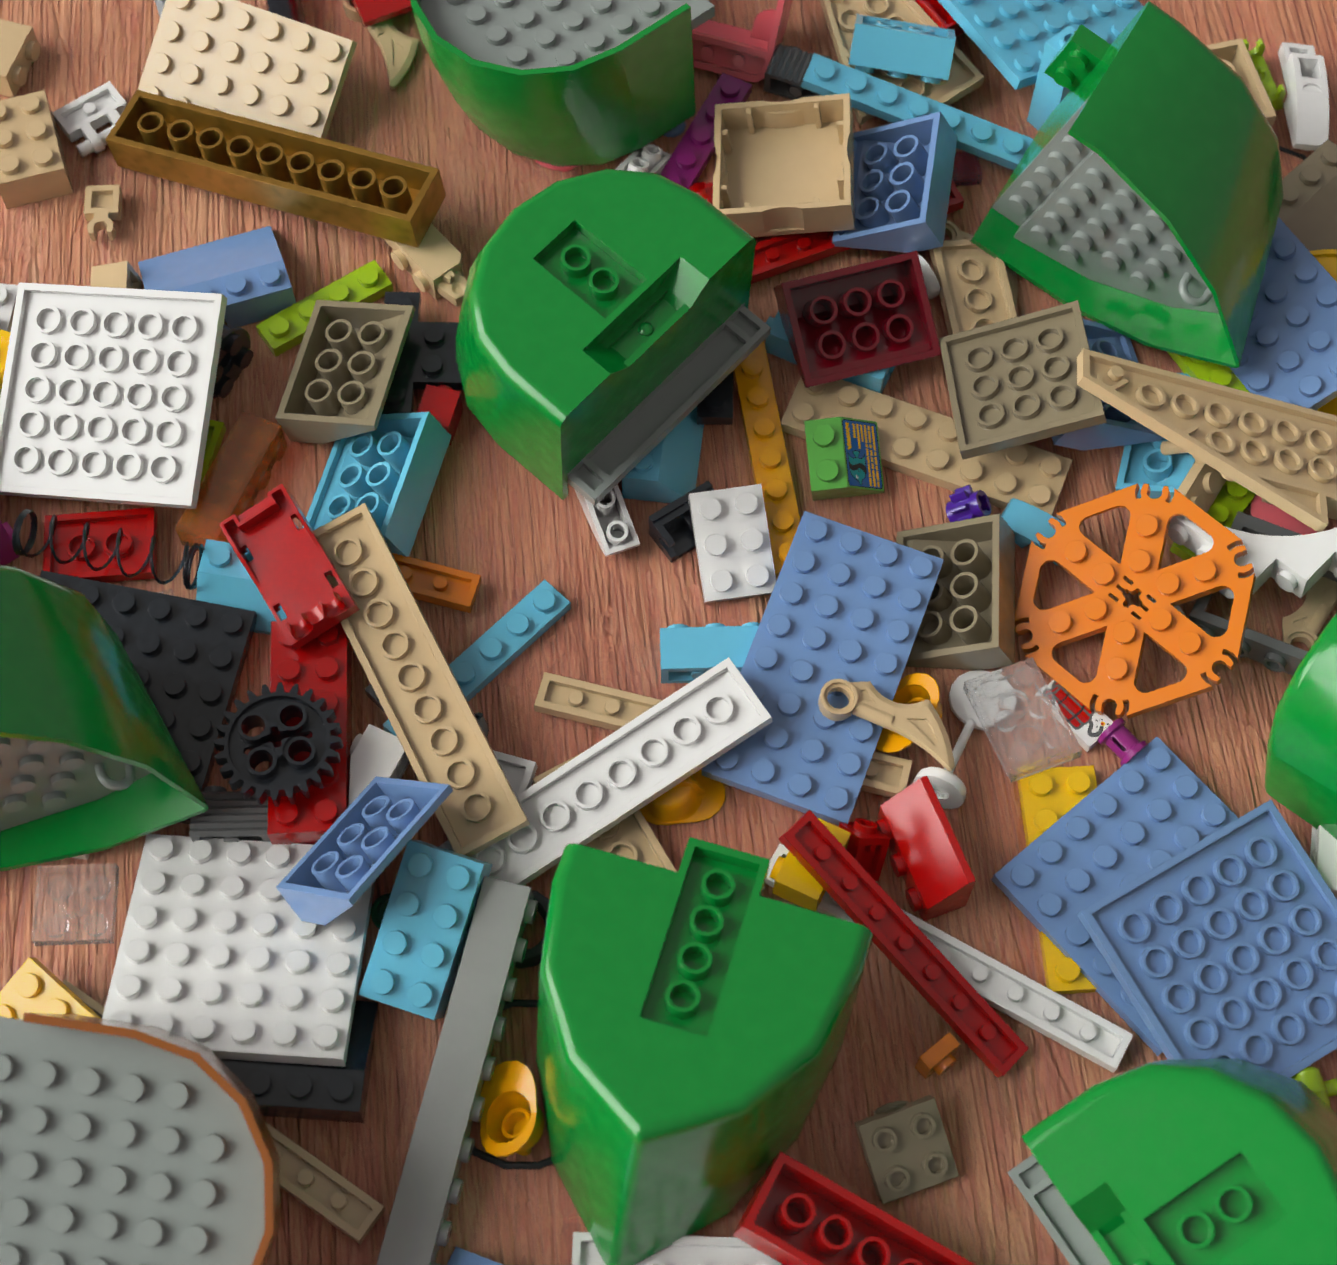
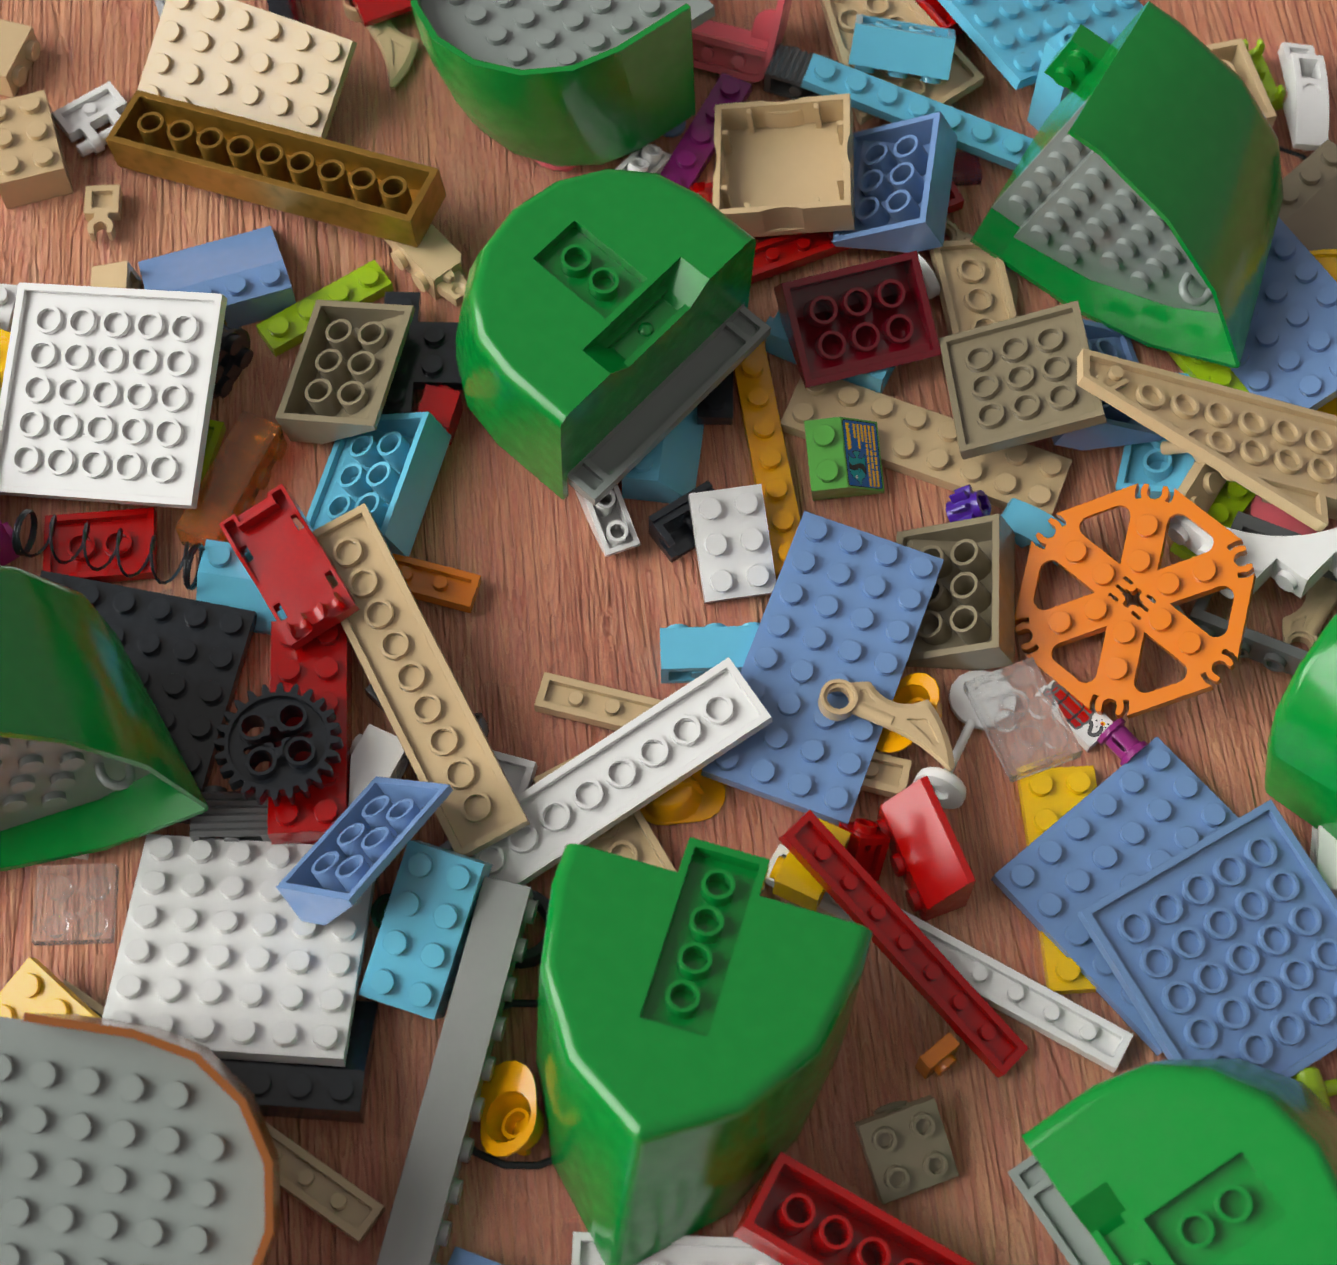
(506, 640): medium azure plate -> none

